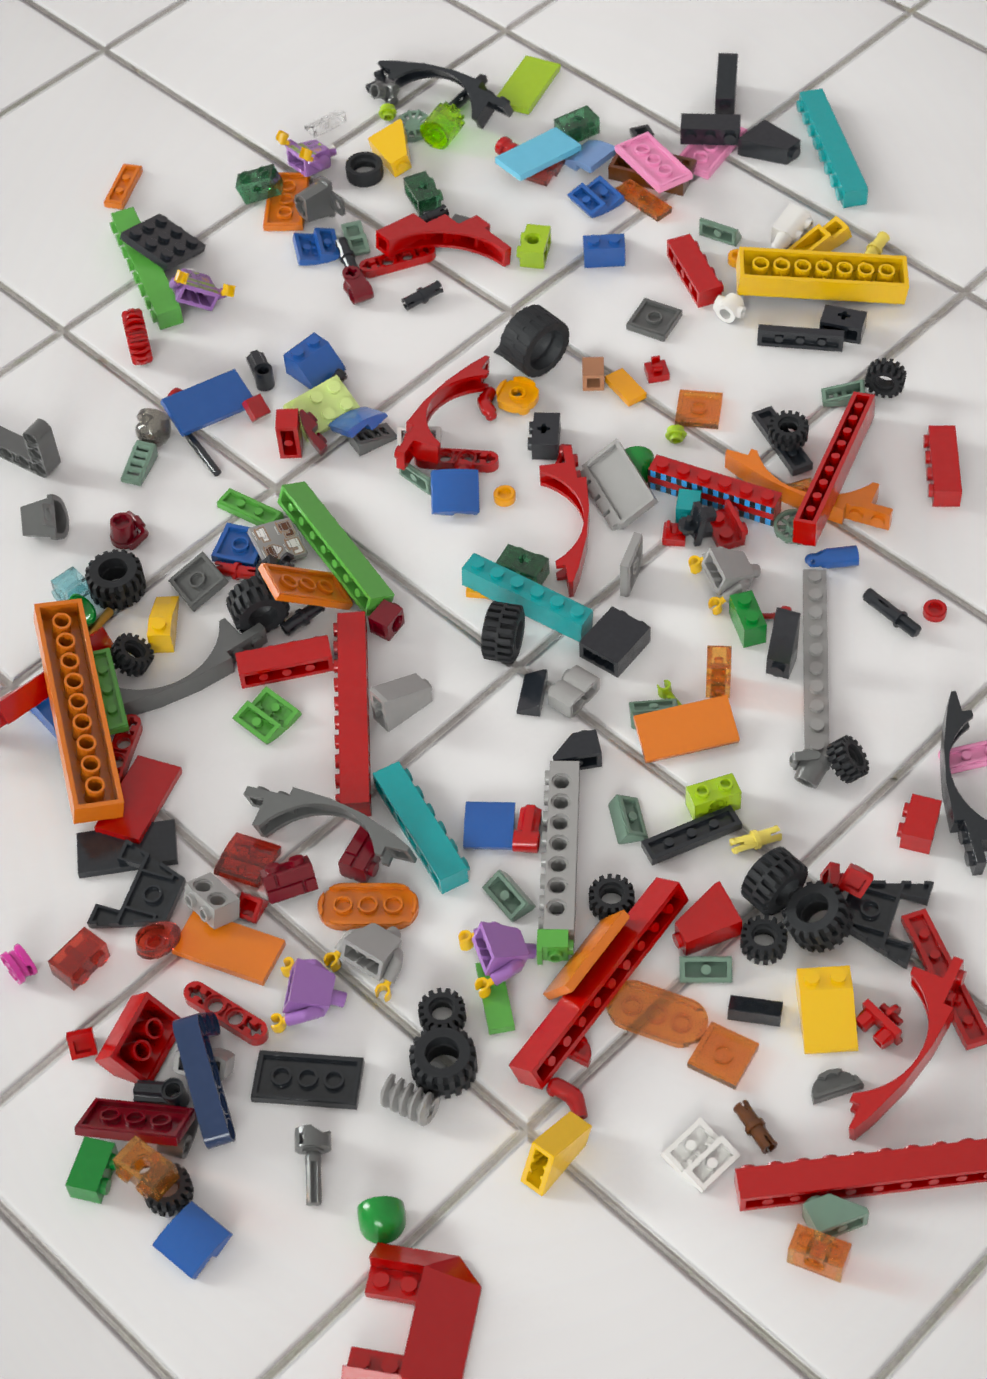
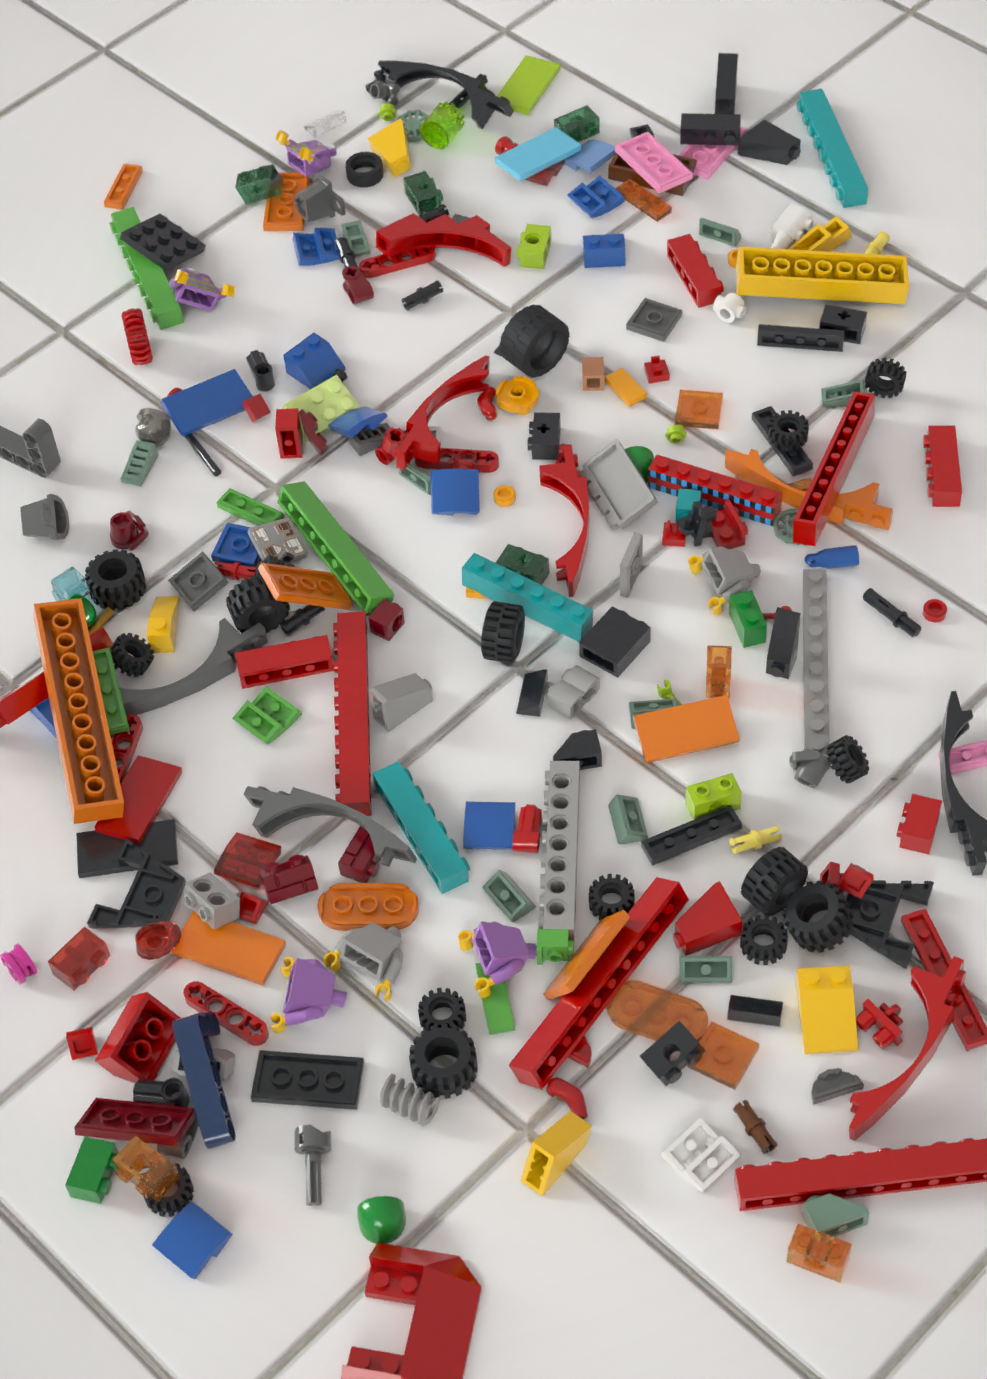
(392, 439): none -> red piece
(674, 1040): none -> black brick

